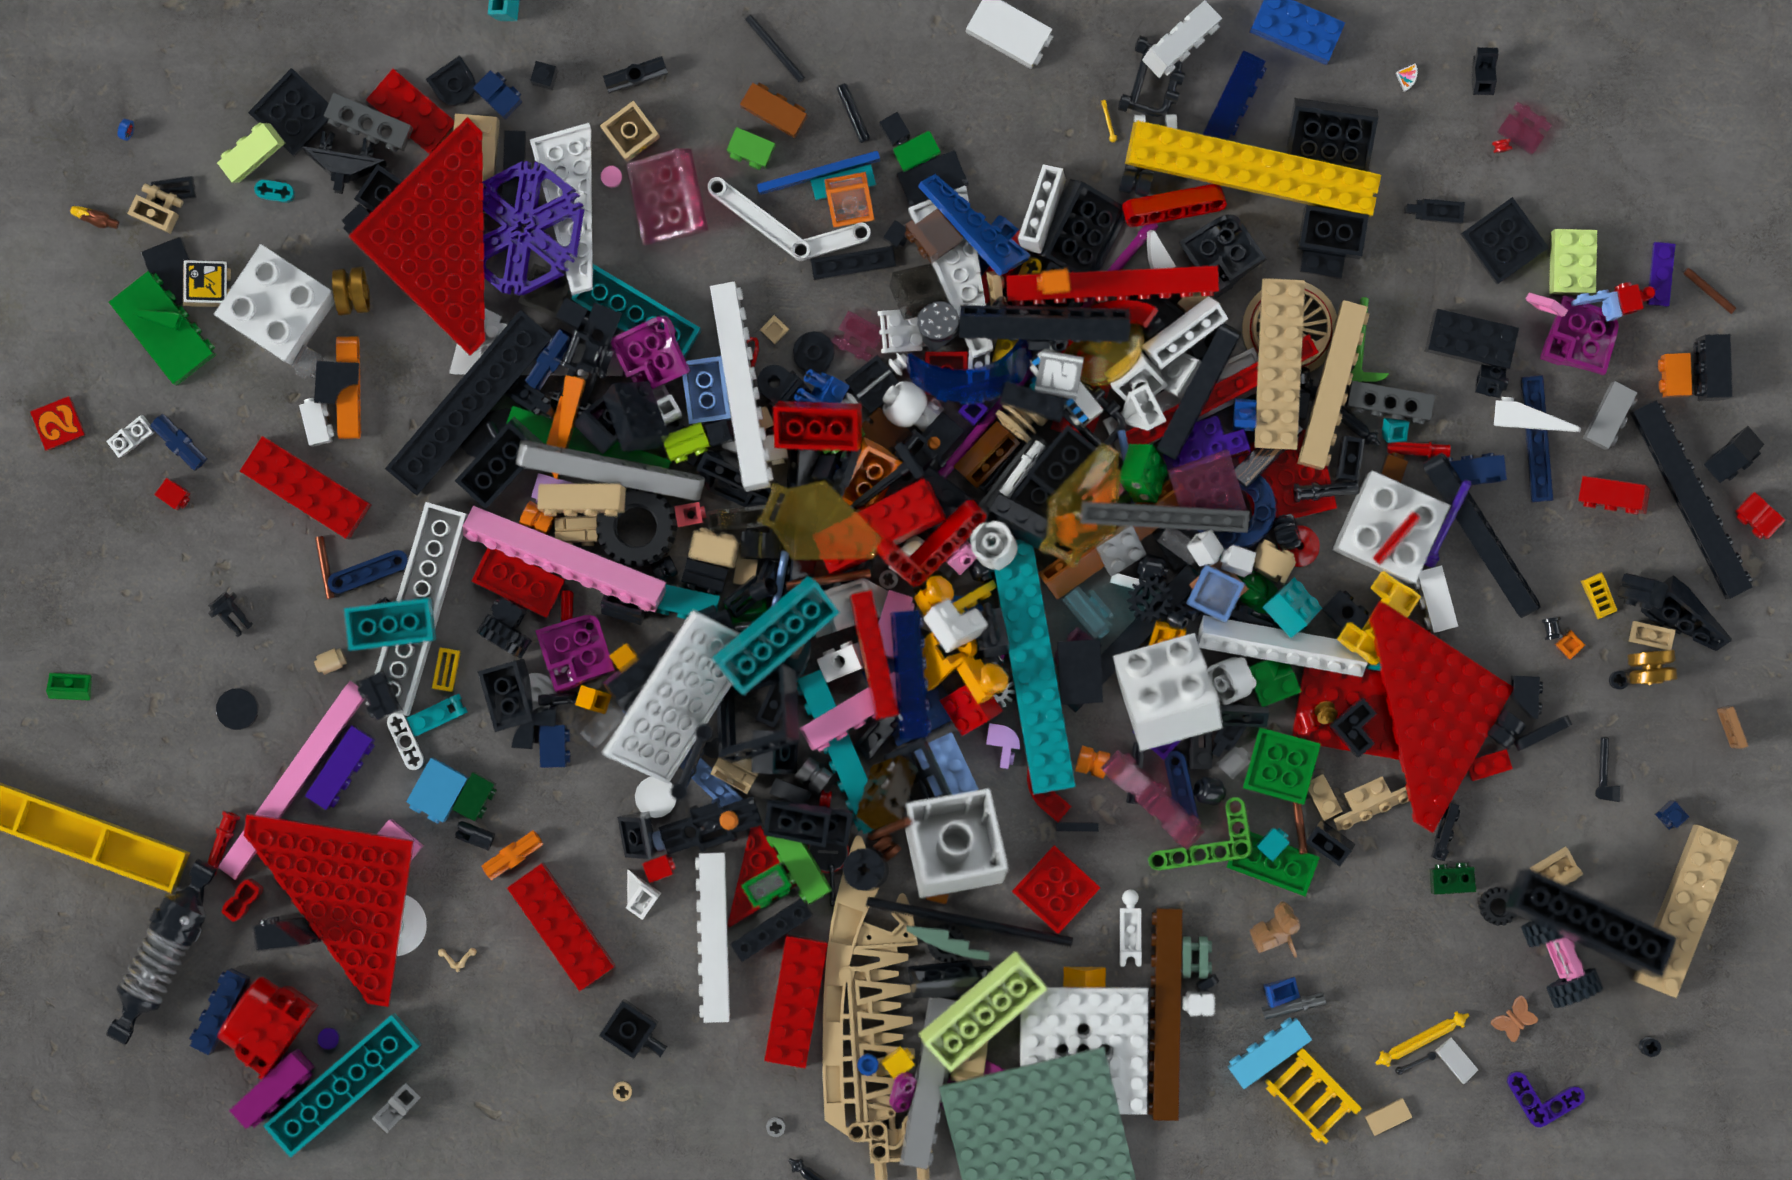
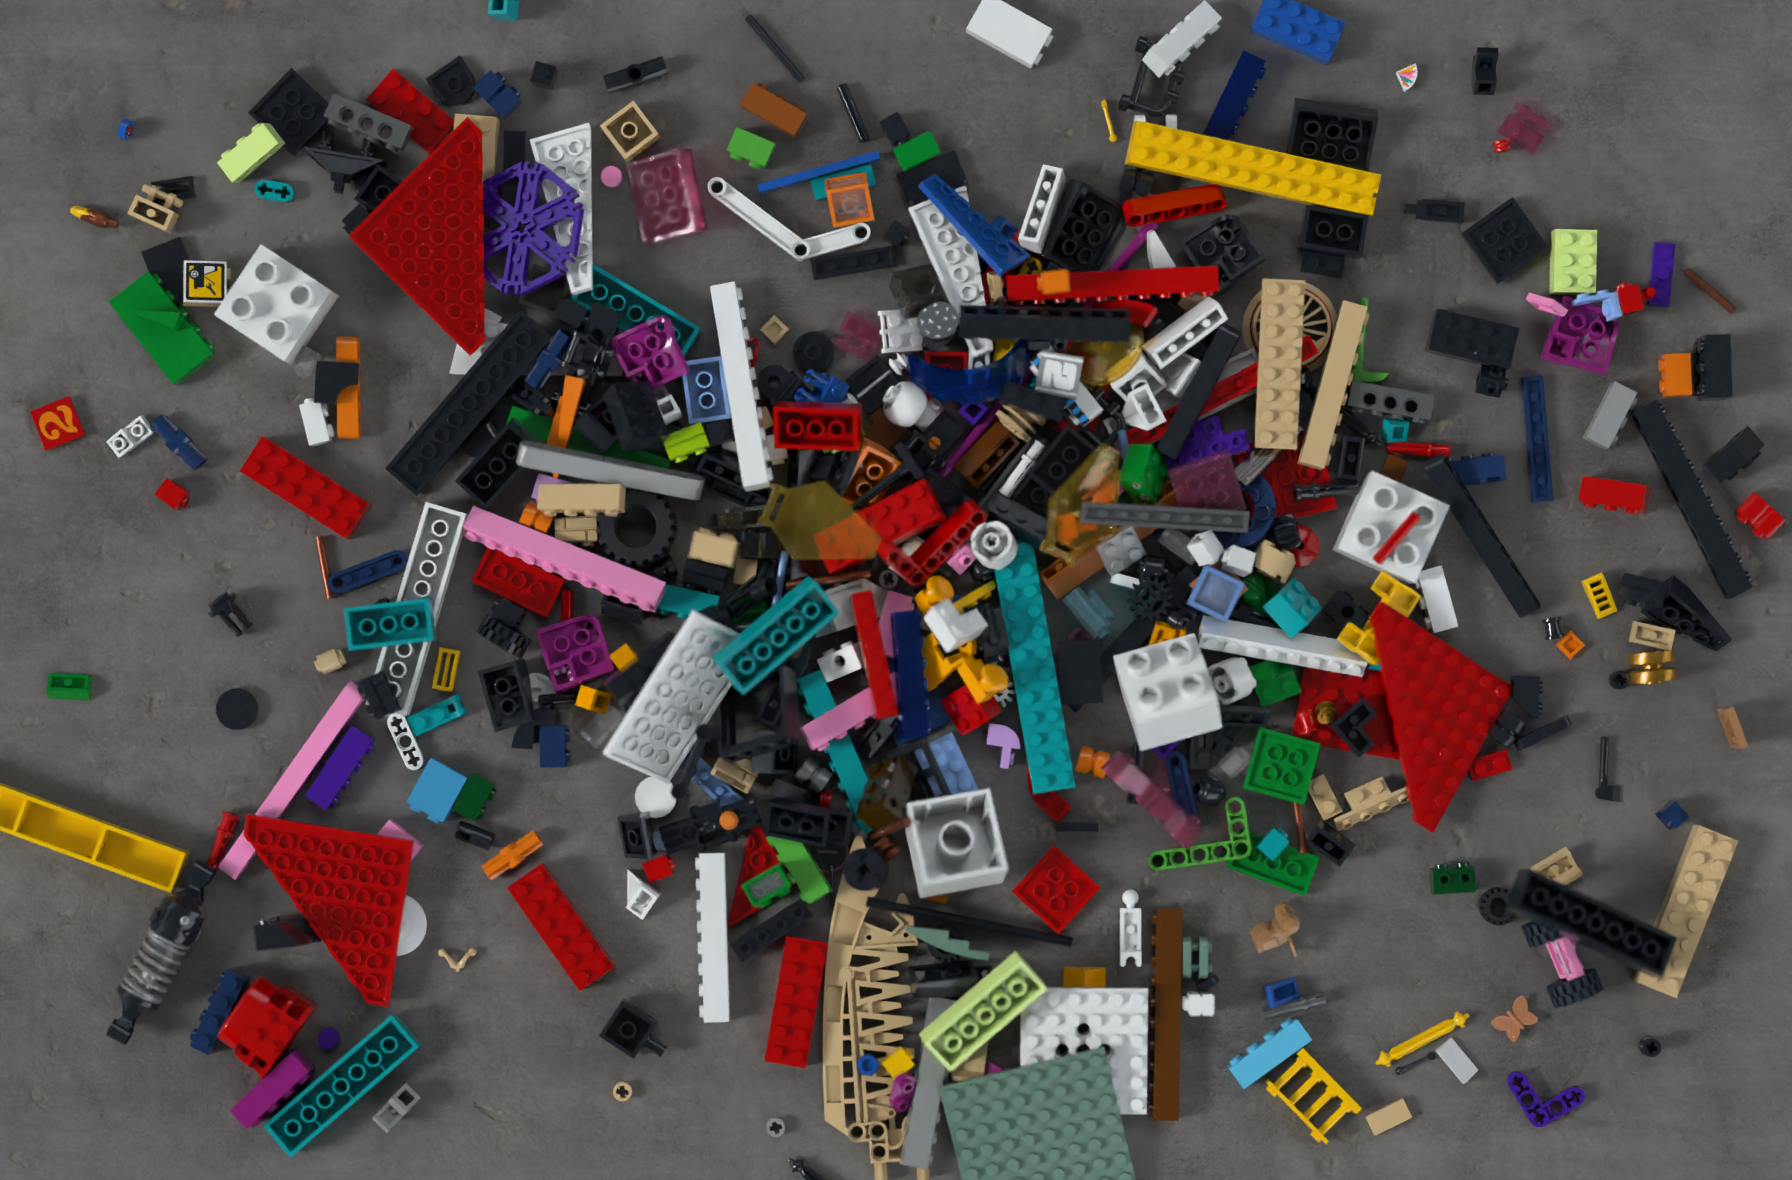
(245, 894): red brick -> none
(351, 291): pearl gold wheel -> none
(682, 514): coral brick -> none
(933, 235): reddish brown bracket -> none
(1244, 414): blue brick -> none
(1433, 556): dark purple piece -> none
(1445, 832): black hinge -> none
(1518, 415): white slope -> none

